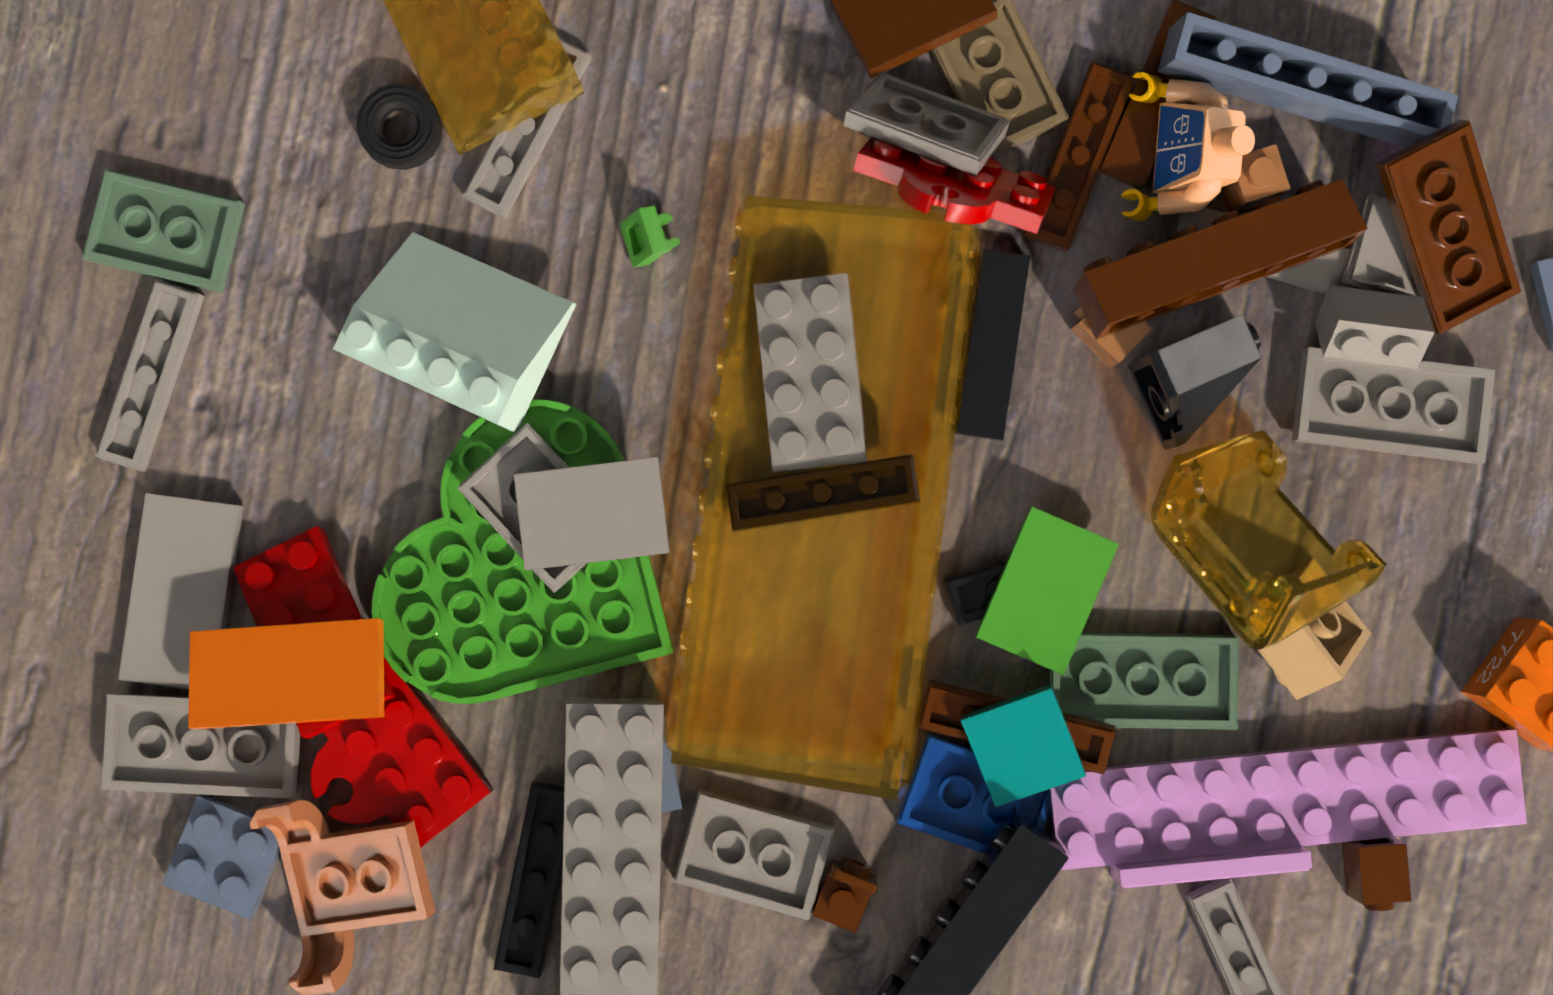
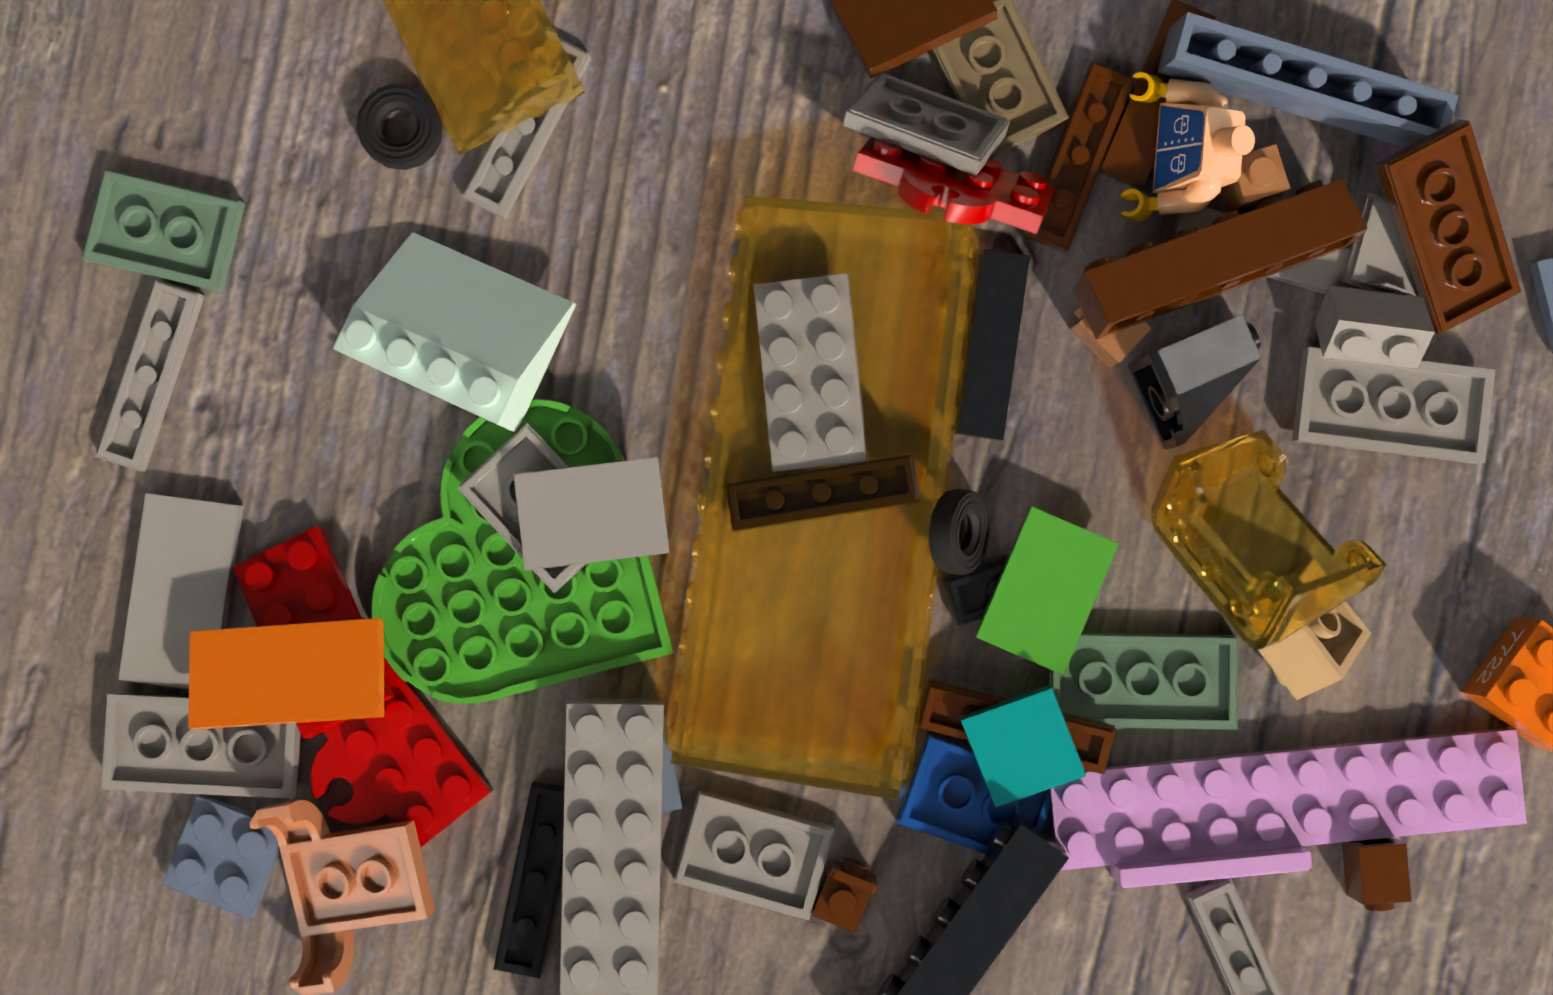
(645, 235): bright green tile -> none
(953, 512): none -> black tyre

